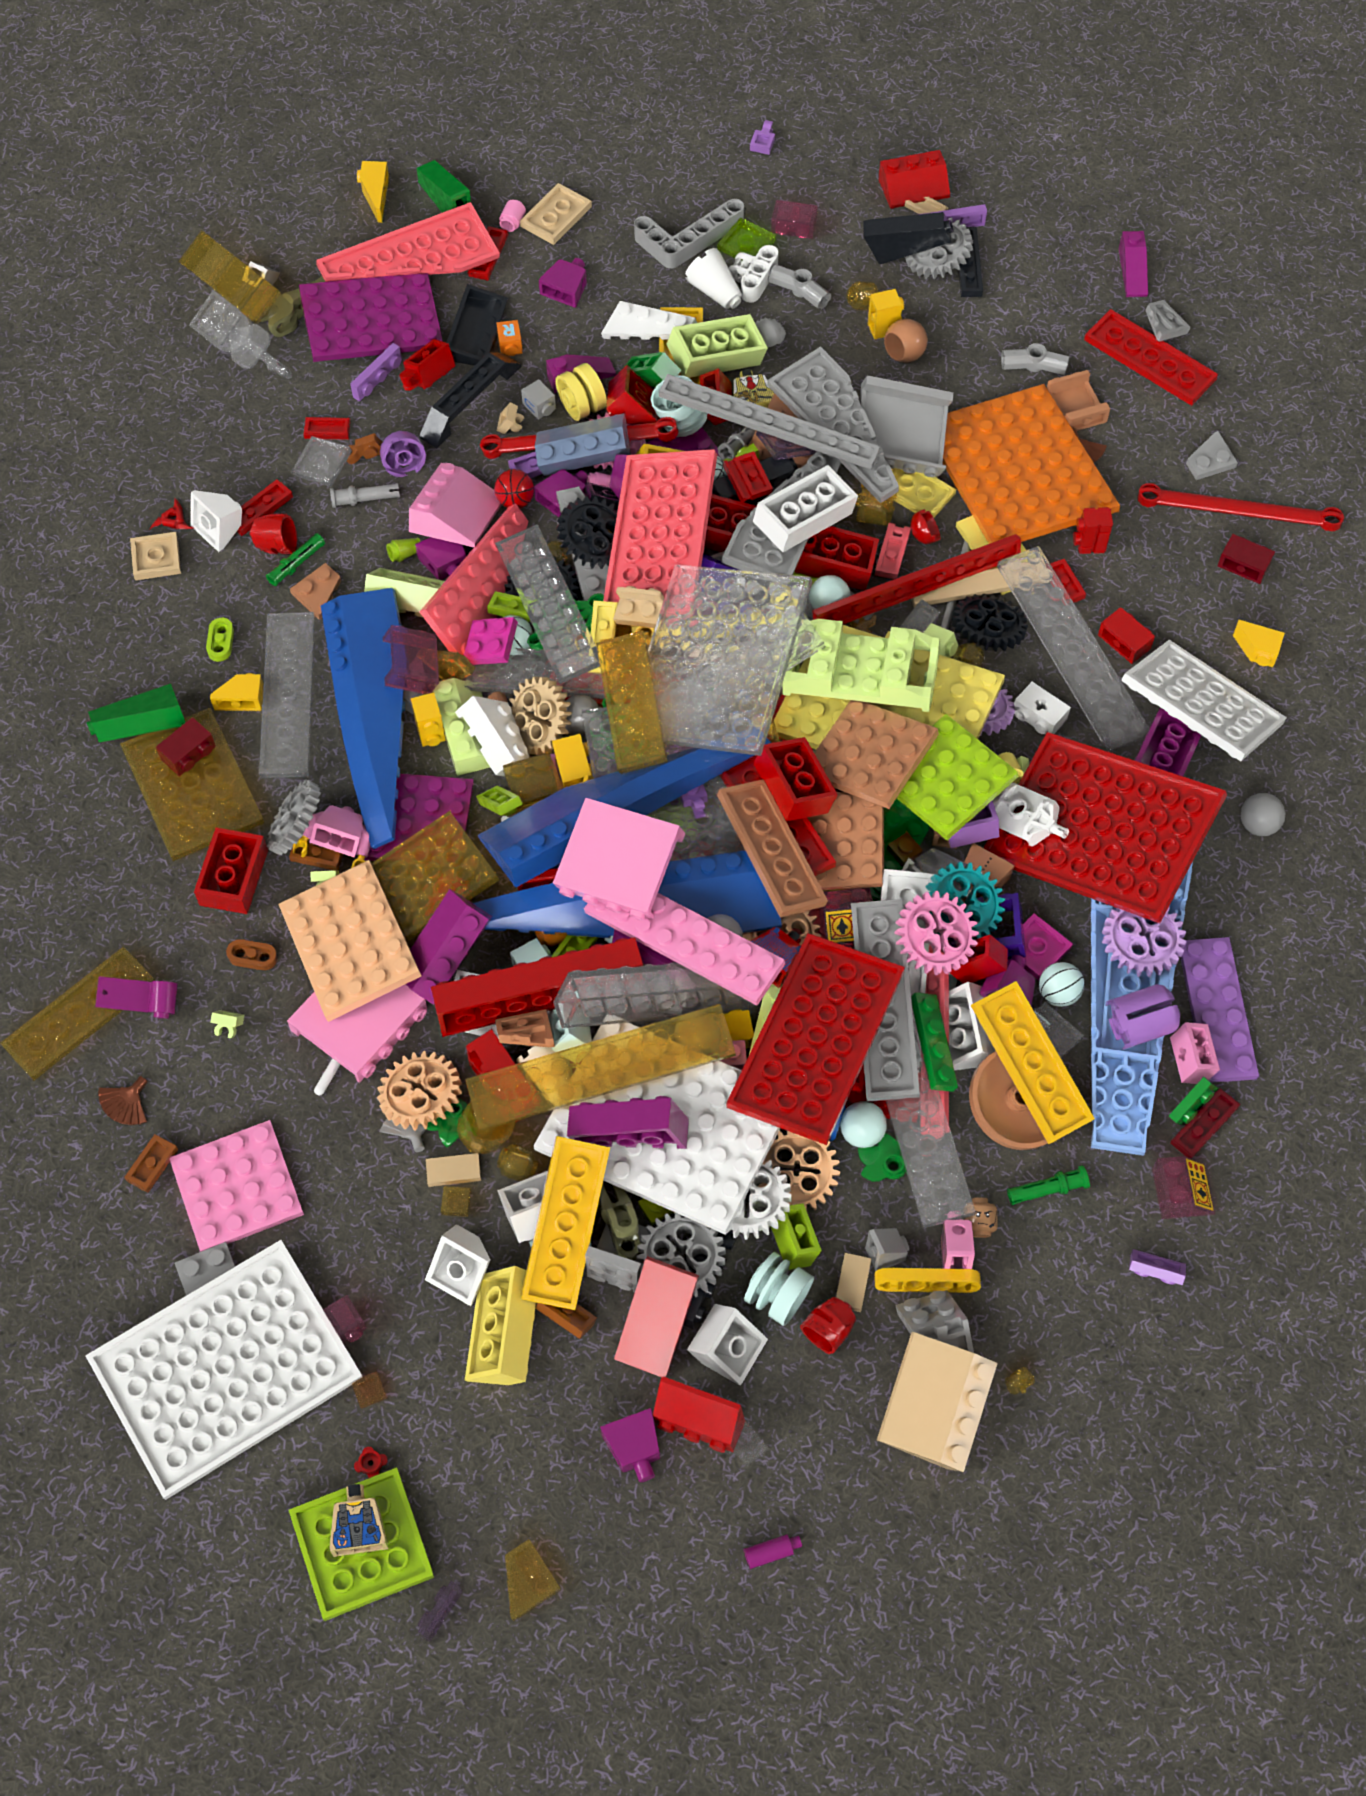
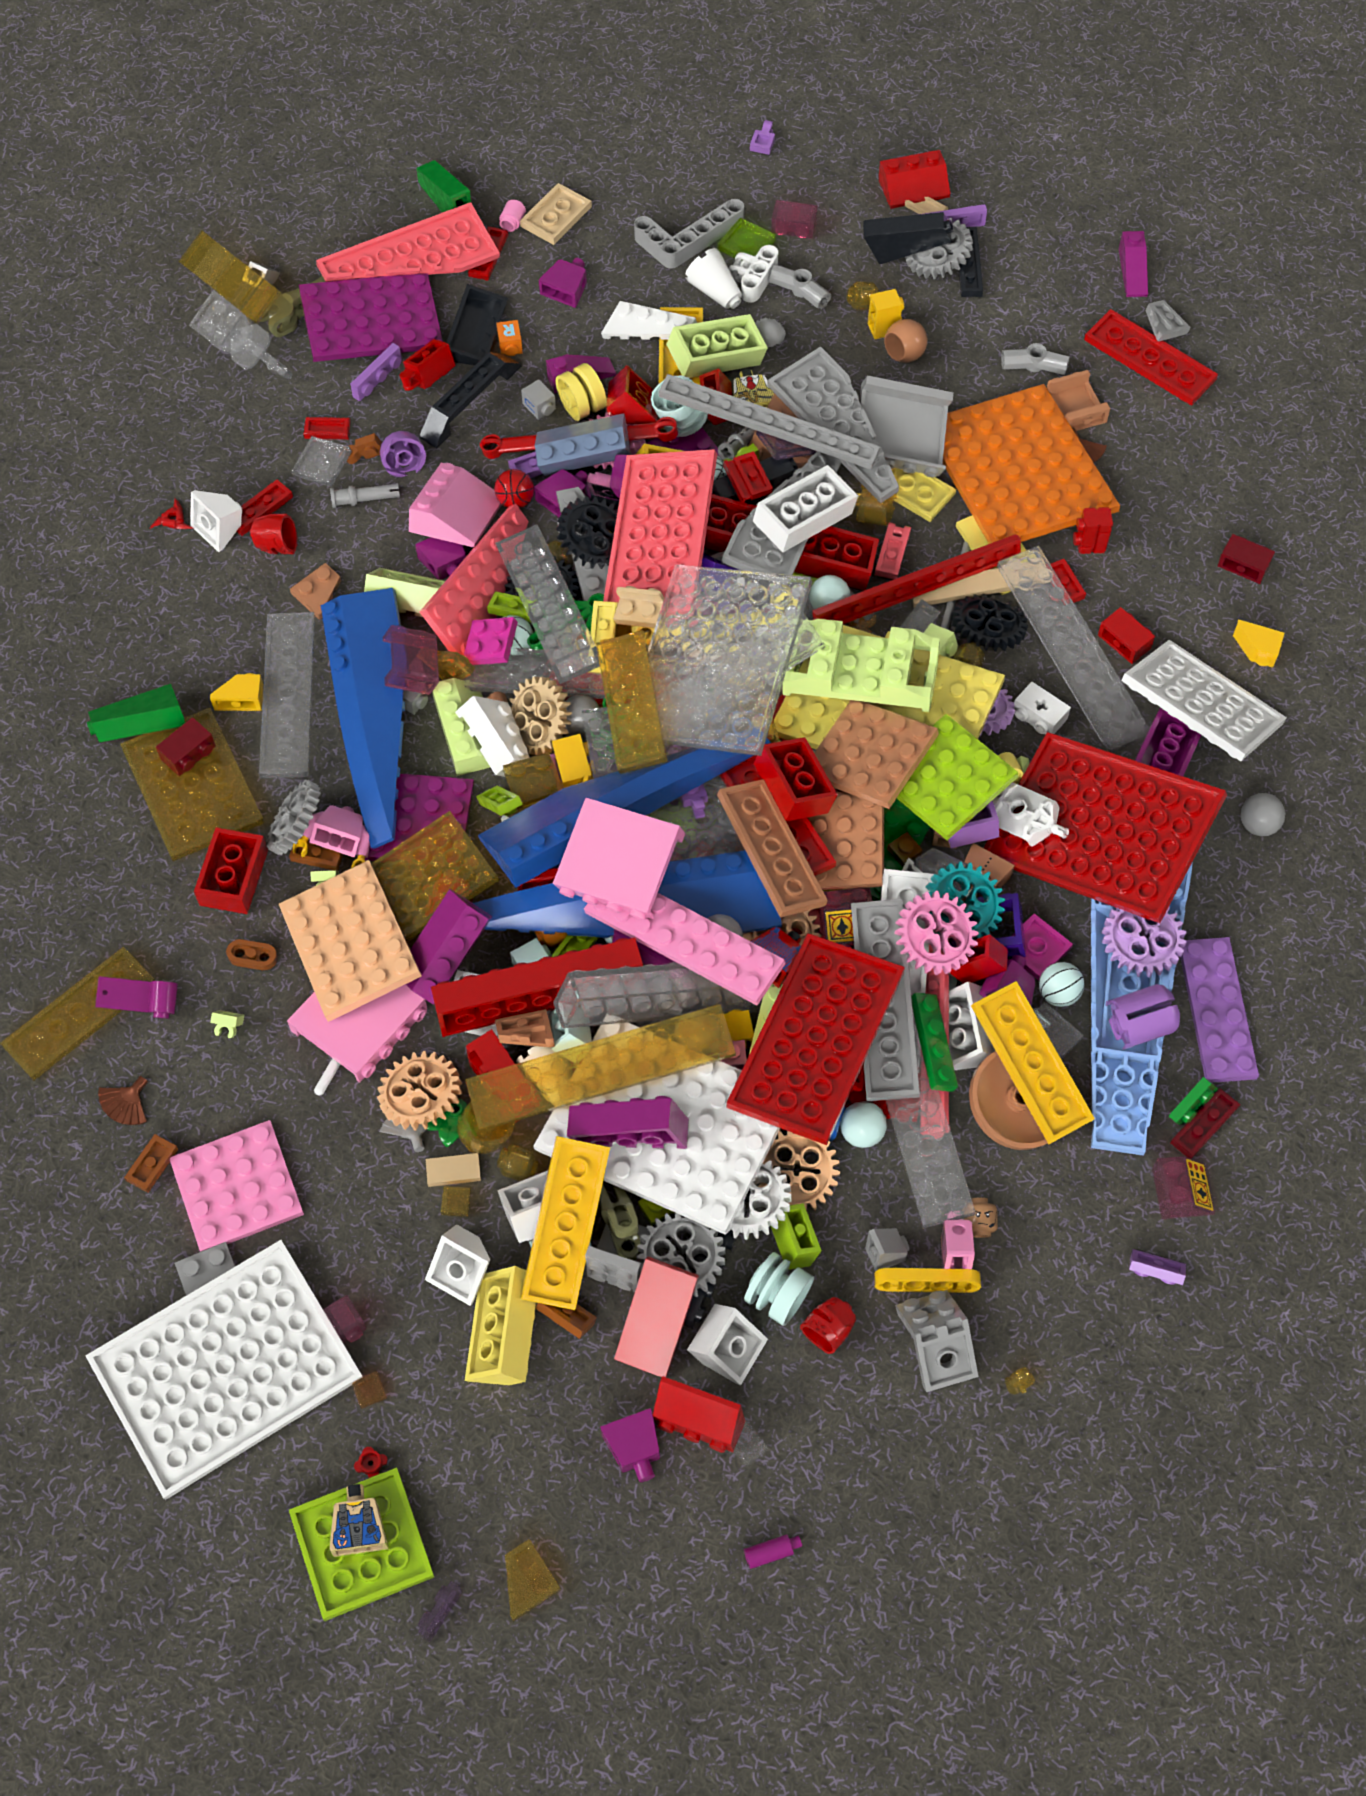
(155, 556): tan plate -> none
(220, 641): lime plate -> none
(277, 575): green pin -> none
(374, 184): yellow slope -> none
(402, 549): lime cone -> none
(428, 719): yellow brick -> none
(508, 419): tan tile -> none
(653, 367): green slope -> none
(853, 1280): tan tile -> none
(879, 1158): green plate -> none
(924, 527): red hair -> none
(937, 1402): tan slope -> none
(1059, 1183): green pin -> none
(1194, 1052): bright pink brick -> none
(1211, 458): light grey wing -> none
(1240, 507): red piece -> none

